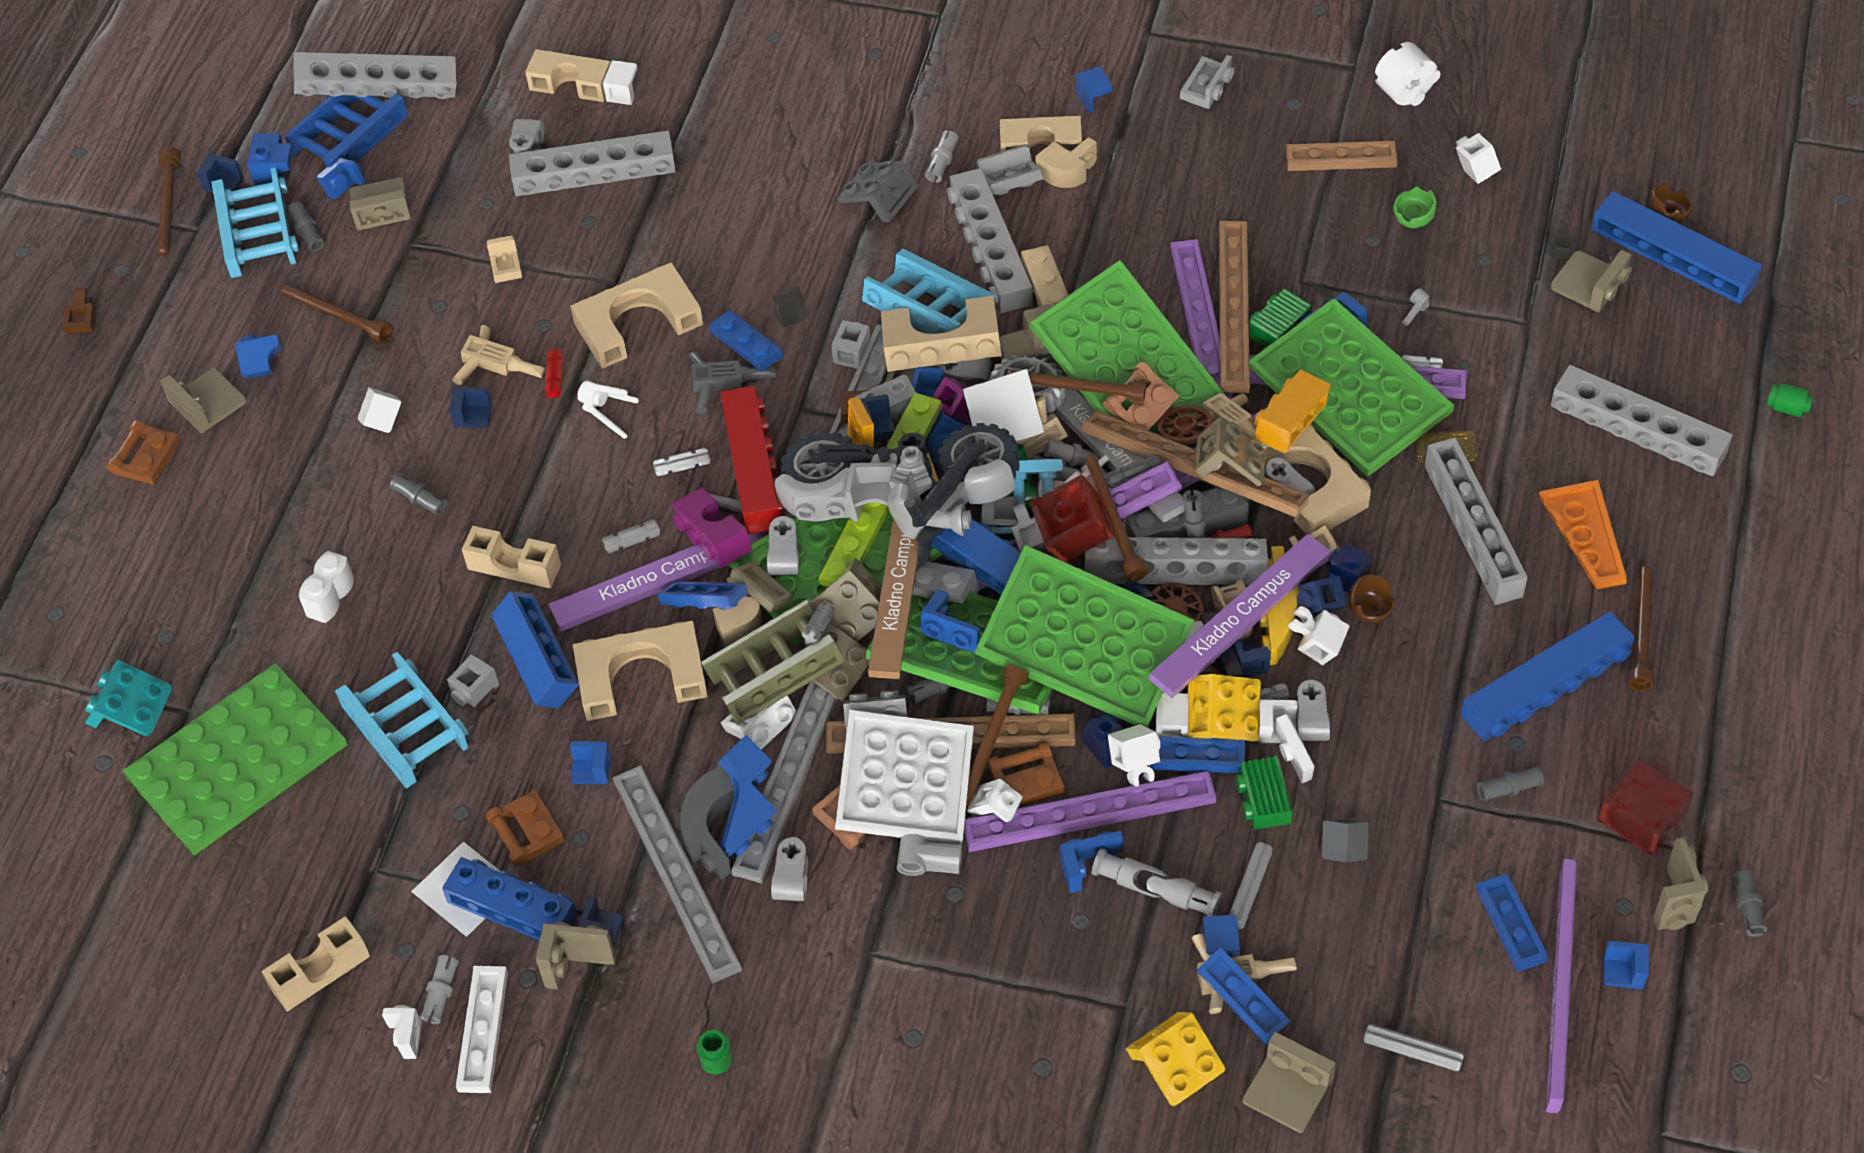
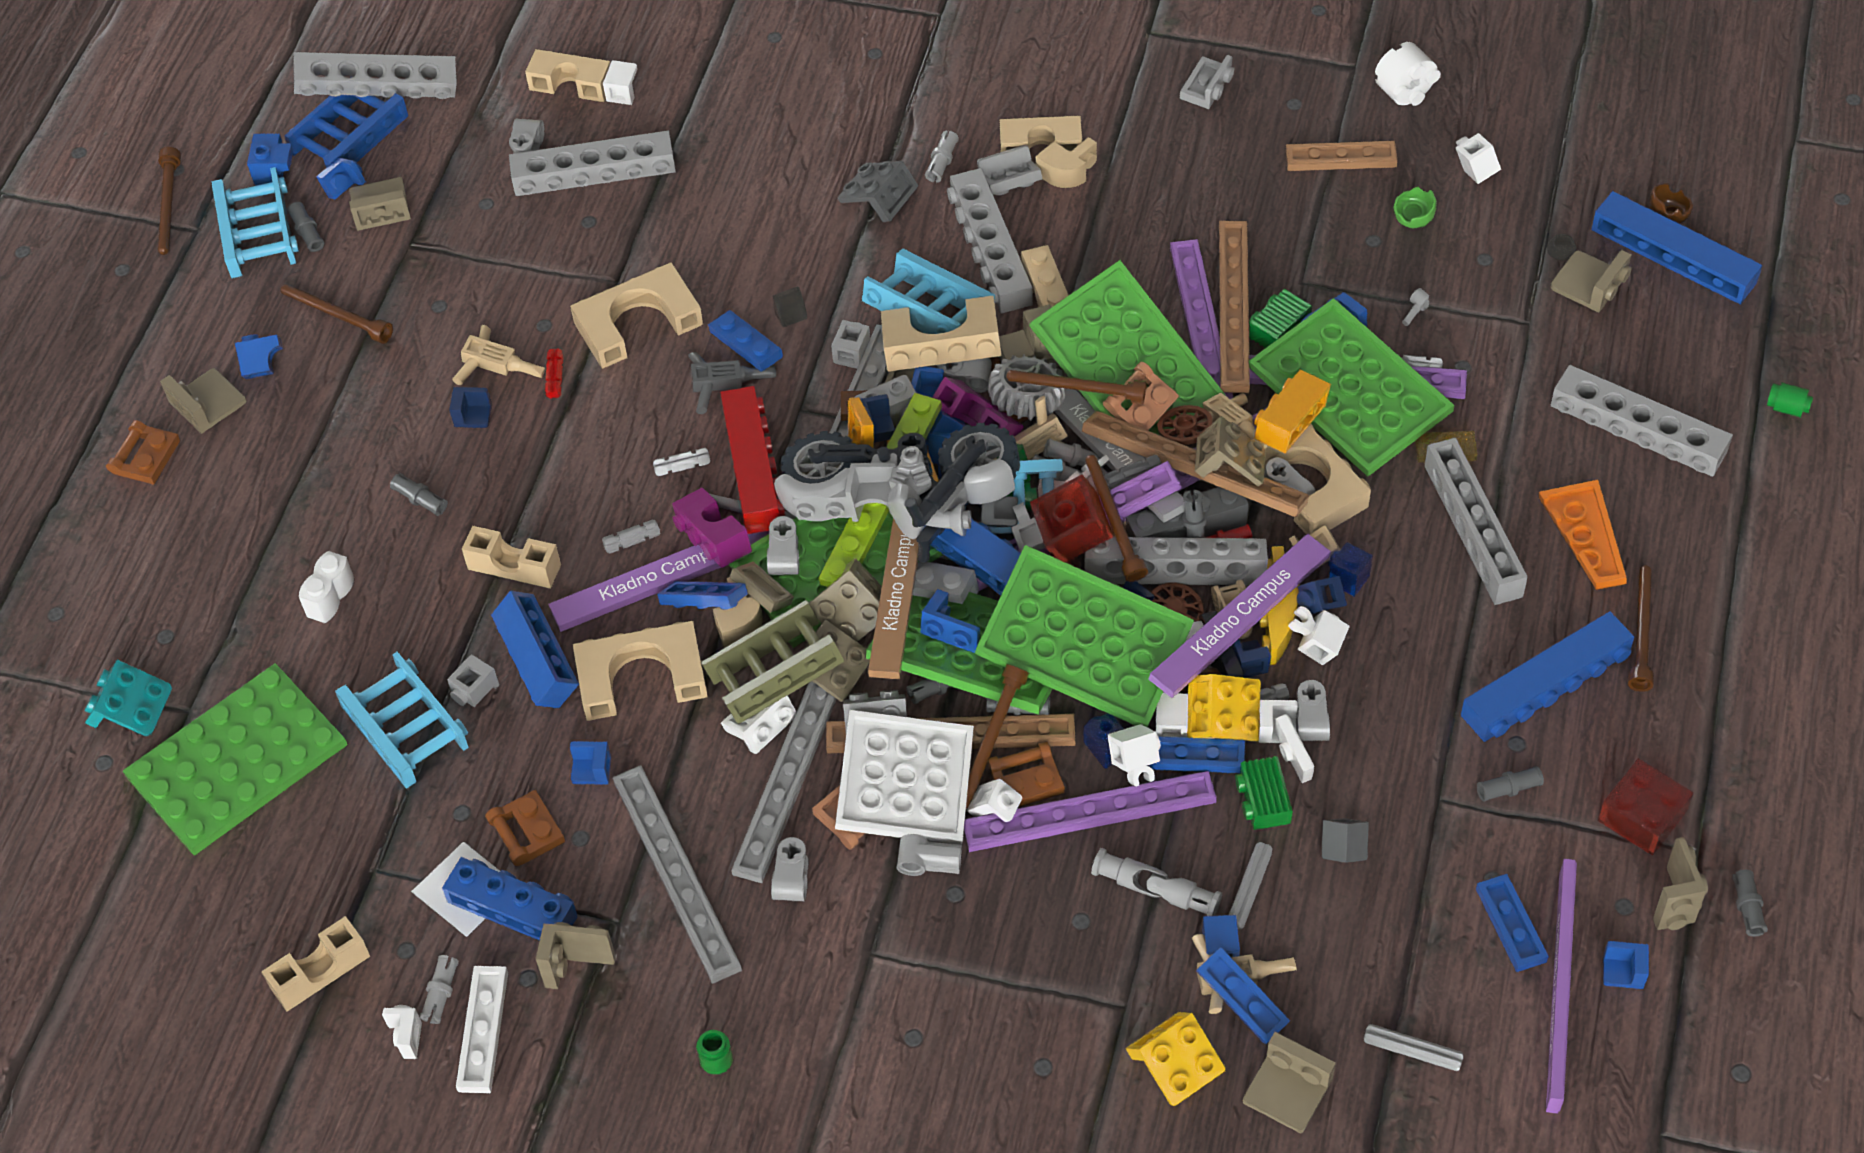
(80, 315): reddish brown plate -> none
(217, 168): dark blue panel -> none
(379, 410): white panel -> none
(504, 259): tan bracket -> none
(596, 395): white plant -> none
(607, 920): dark blue panel -> none
(701, 807): dark grey arch -> none
(749, 809): blue arch -> none
(818, 623): light grey axle -> none
(1006, 403): white sticker -> none
(1077, 850): blue bracket -> none
(1090, 85): blue panel -> none
(1371, 598): reddish brown hair -> none

